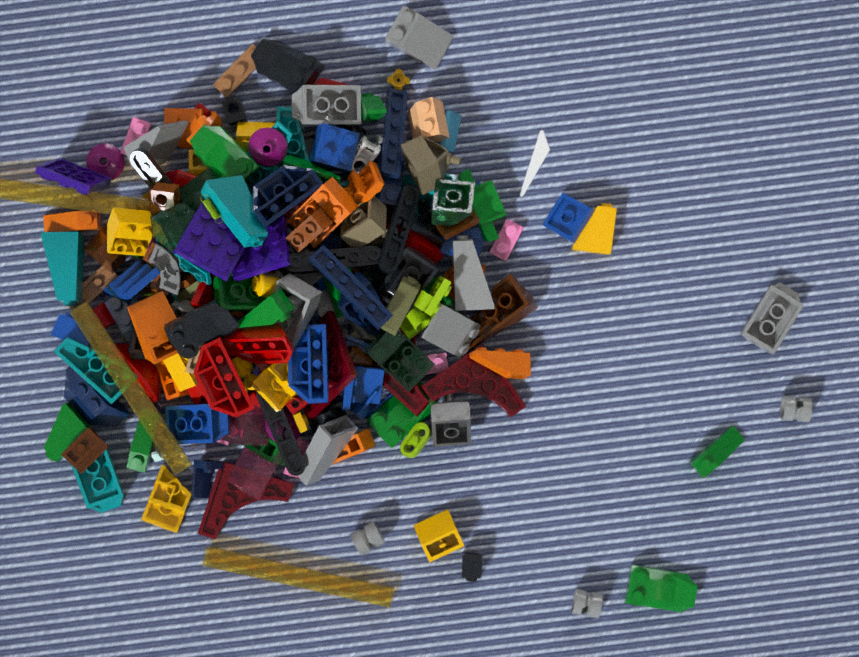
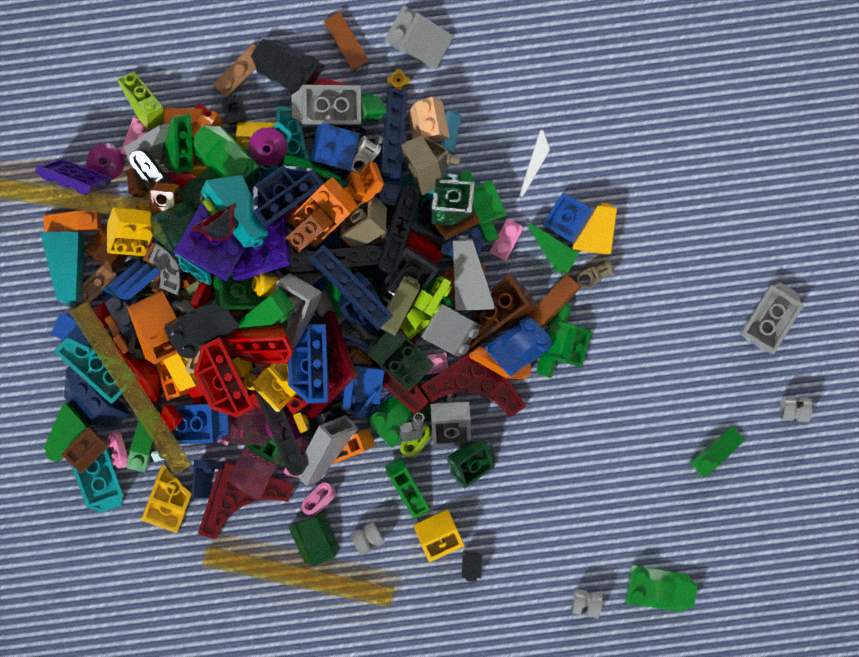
(116, 444): none -> bright pink plate
(118, 337): none -> dark orange tile
(136, 185): none -> reddish brown cone
(142, 101): none -> lime slope
(171, 416): none -> red slope
(178, 145): none -> green slope
(219, 225): none -> hat
(315, 539): none -> dark green slope
(318, 499): none -> bright pink plate
(346, 41): none -> dark orange tile
(407, 487): none -> green slope
(413, 430): none -> dark grey piece
(471, 462): none -> dark green slope
(519, 346): none -> blue slope
(554, 301): none -> dark orange tile
(556, 252): none -> green slope
(567, 342): none -> green plate
(595, 276): none -> dark tan connector

